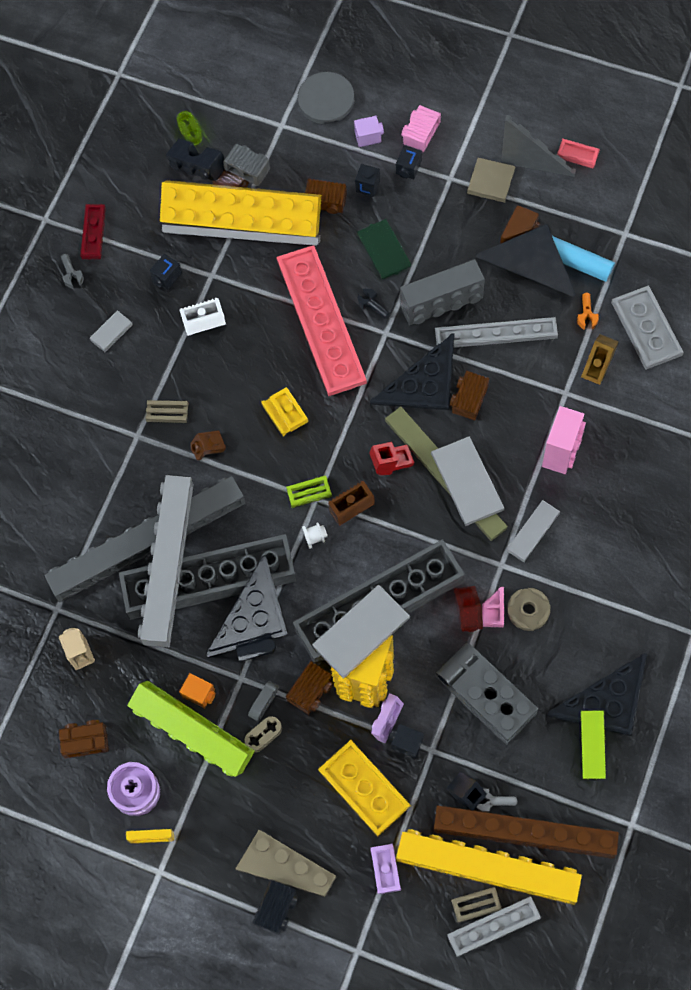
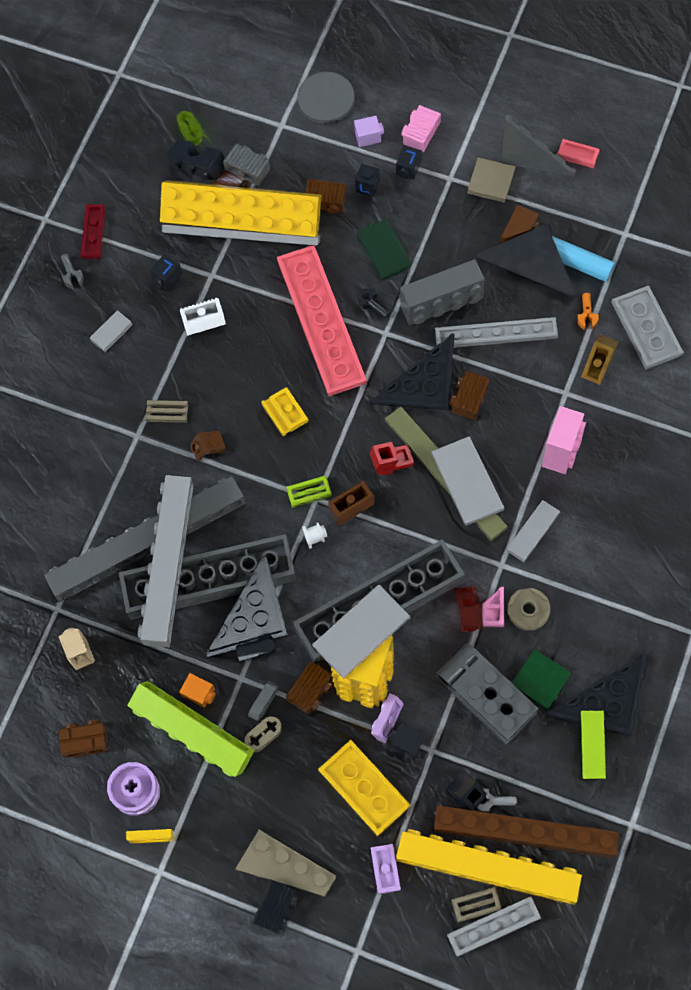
(541, 679): none -> dark green tile

